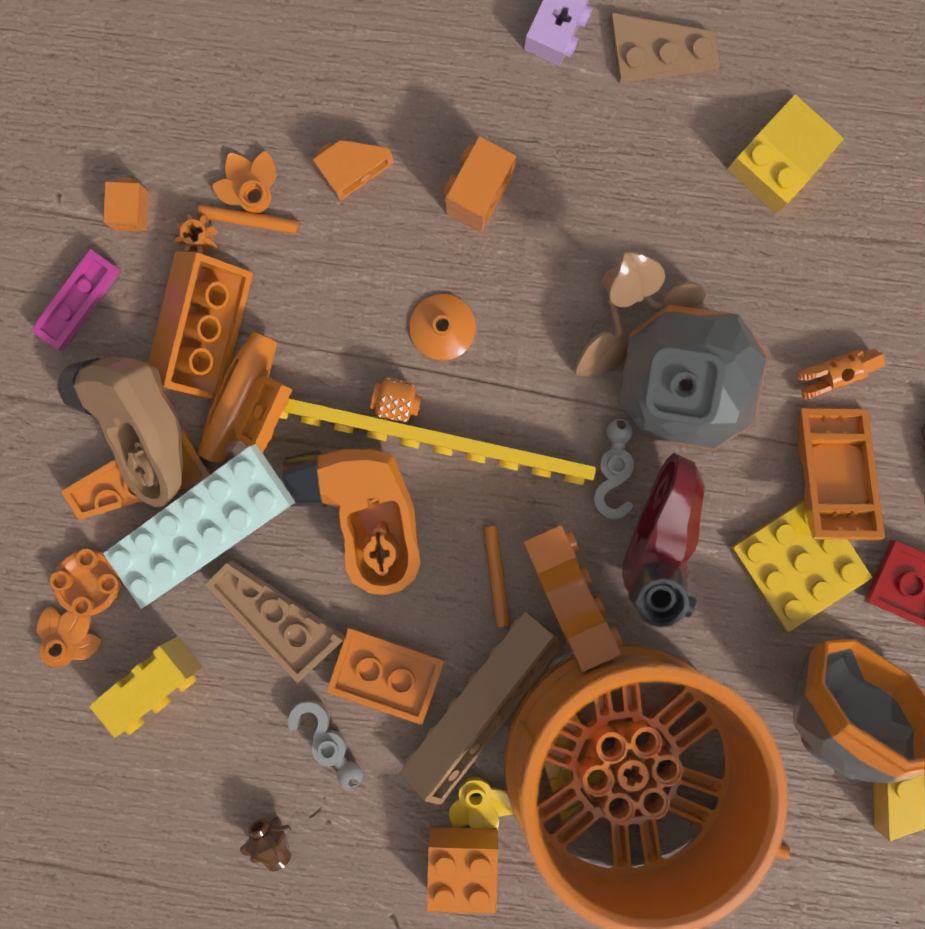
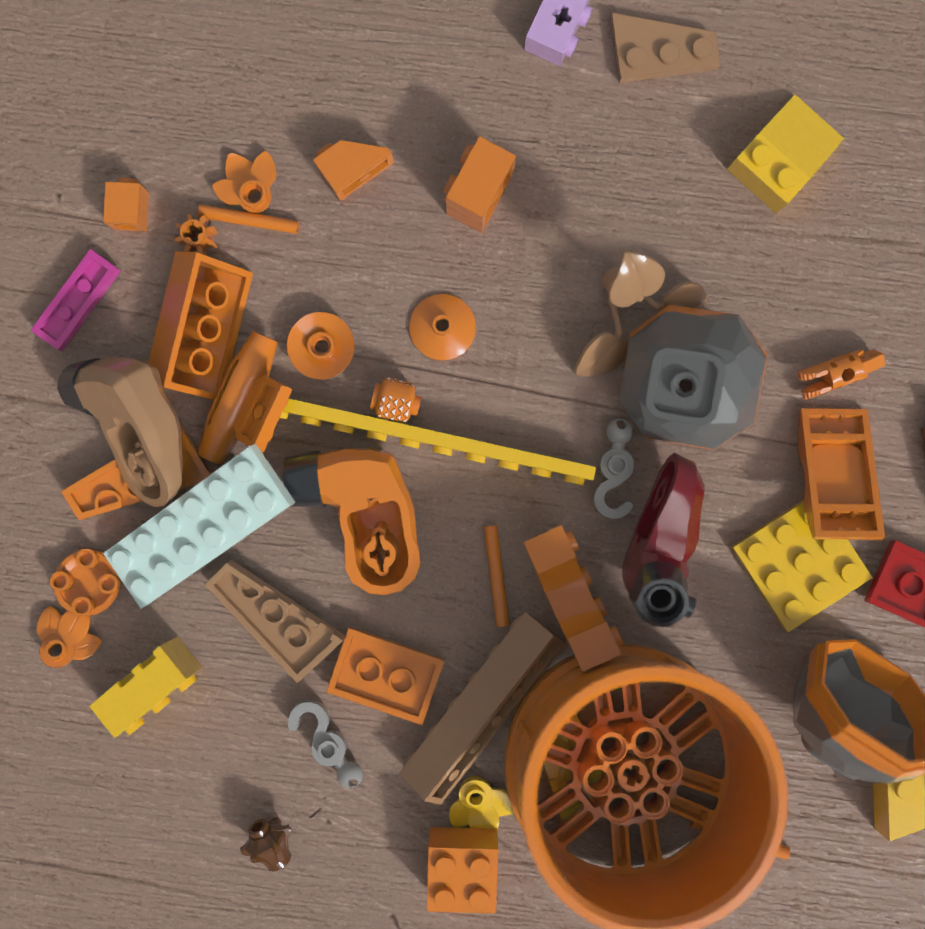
(303, 344): none -> orange dish

